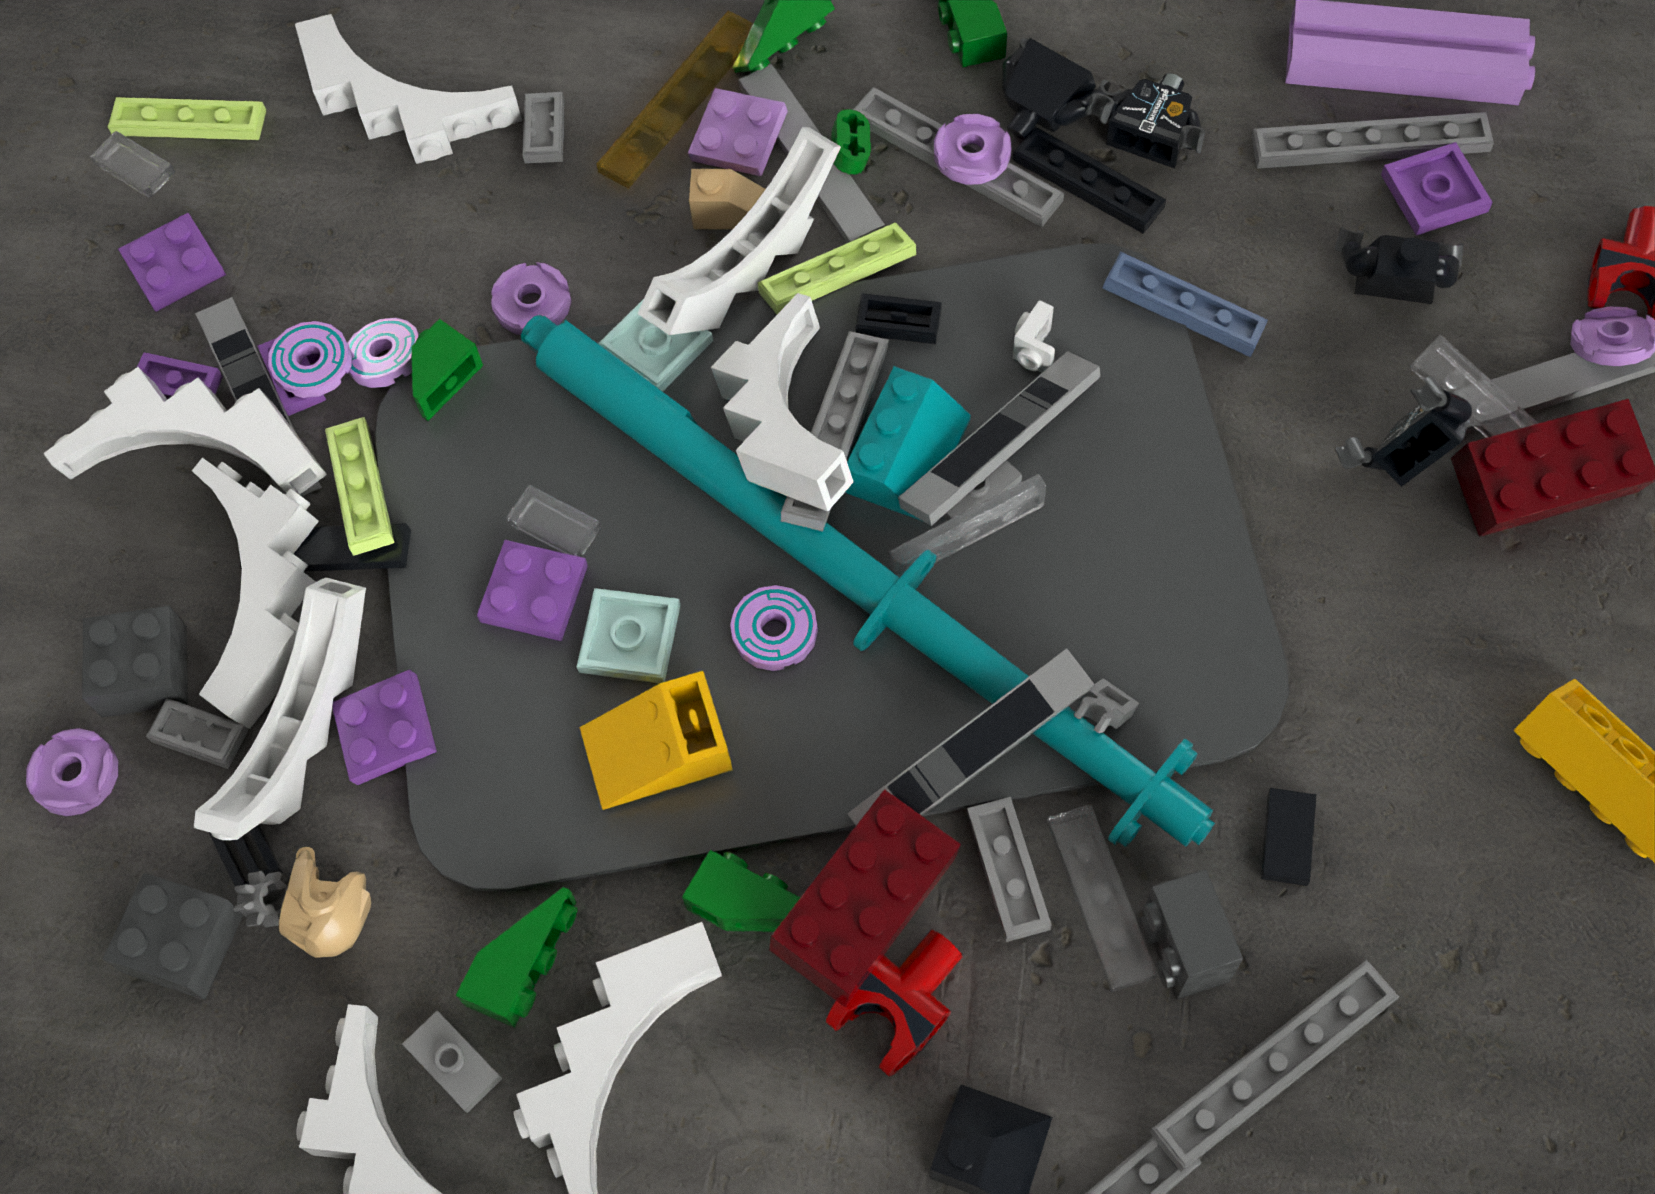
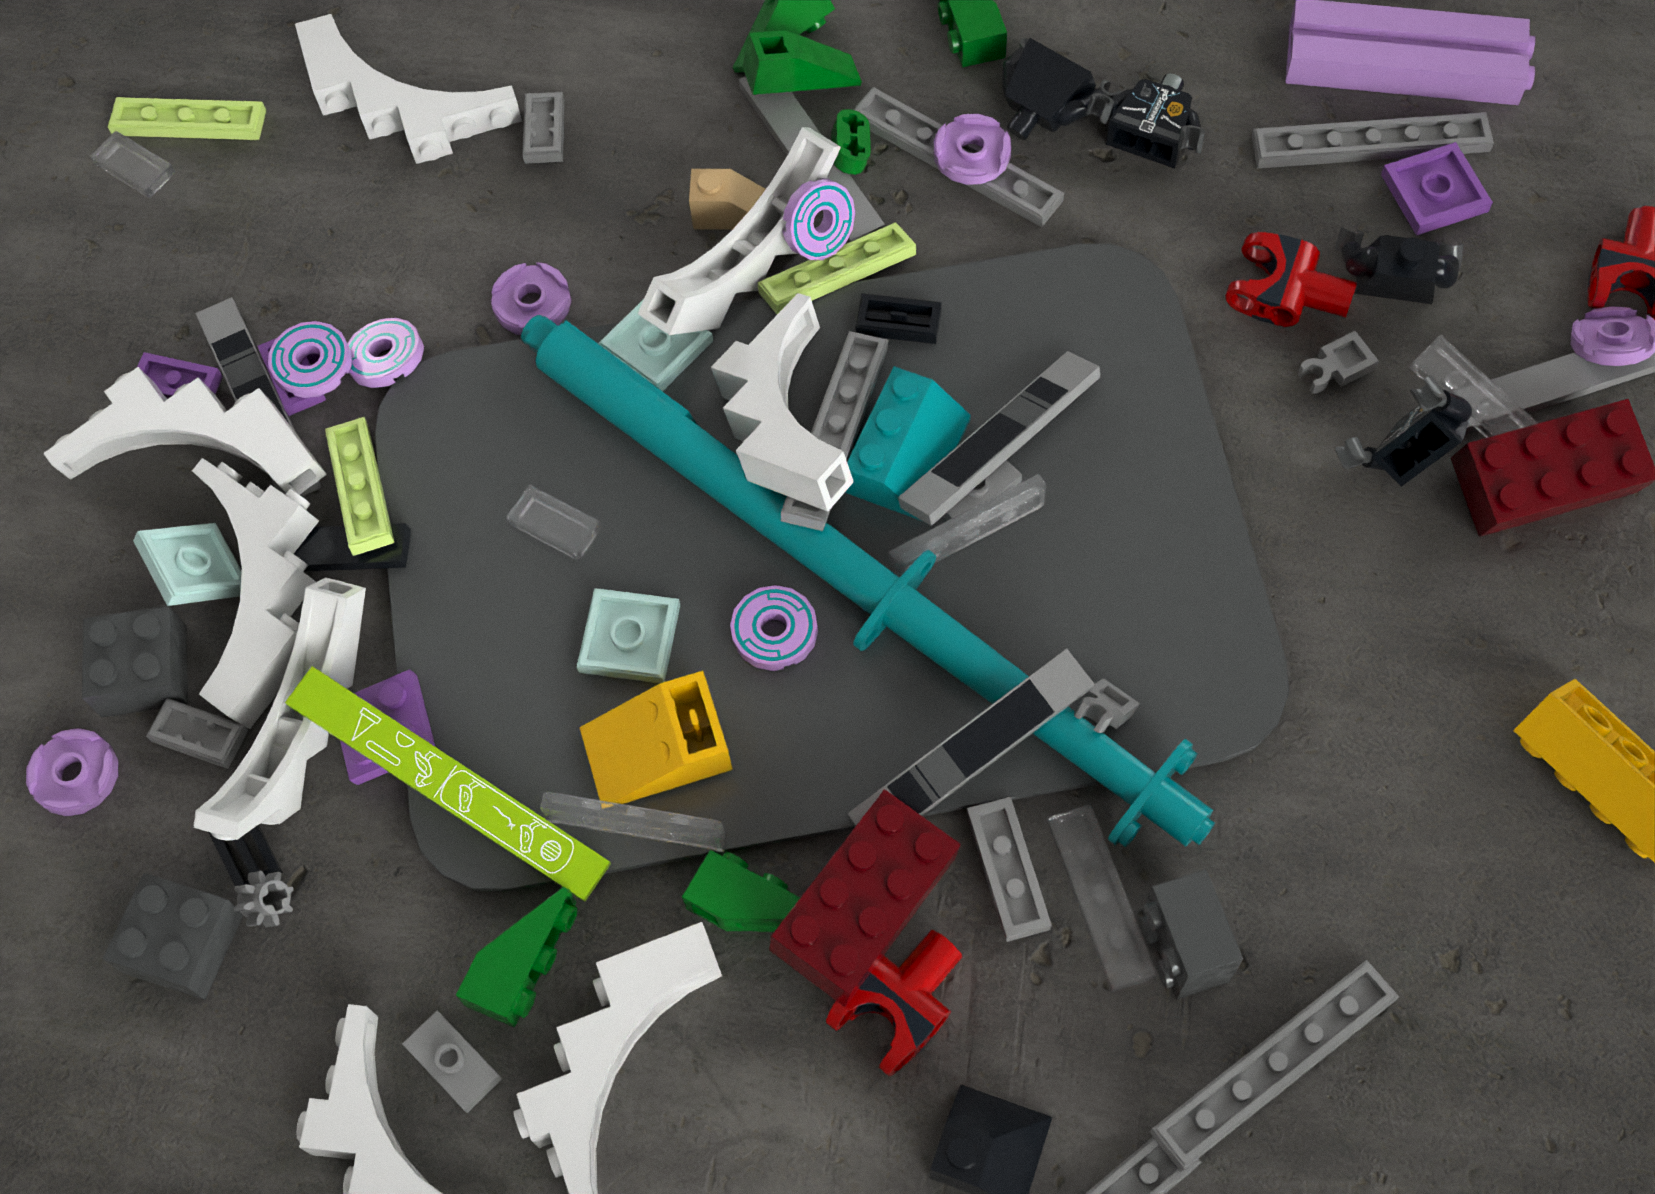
(171, 262): medium lavender plate -> none
(190, 563): none -> light aqua tile
(320, 914): tan helmet -> none
(441, 366): green slope -> none
(448, 783): none -> lime tile
(532, 590): medium lavender plate -> none
(634, 821): none -> clear tile
(675, 101): clear yellow tile -> none
(737, 132): lavender plate -> none
(791, 63): none -> green slope
(836, 224): none -> lavender tile
(1029, 338): white bracket -> none
(1089, 180): black tile -> none
(1185, 304): sand blue tile -> none
(1288, 836): black tile -> none
(1290, 282): none -> red connector
(1340, 360): none -> light grey plate

